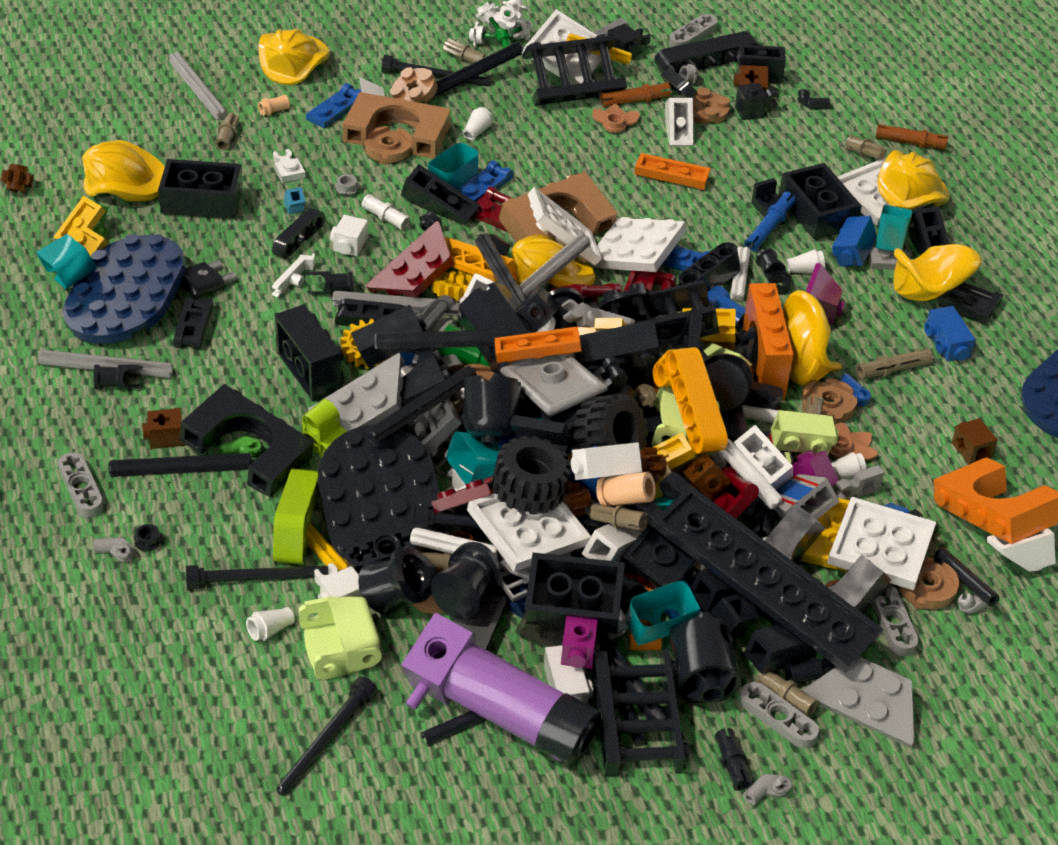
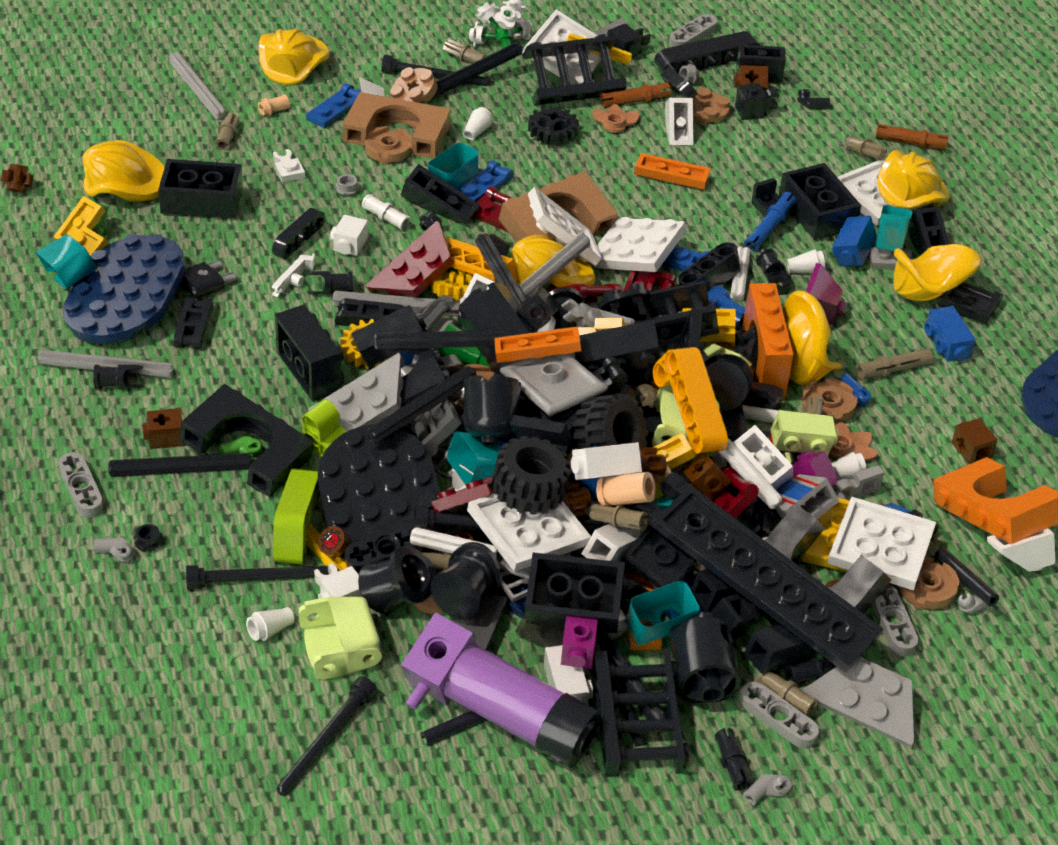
(294, 200): dark azure piece -> none
(333, 541): none -> reddish brown tile
(553, 125): none -> black gear

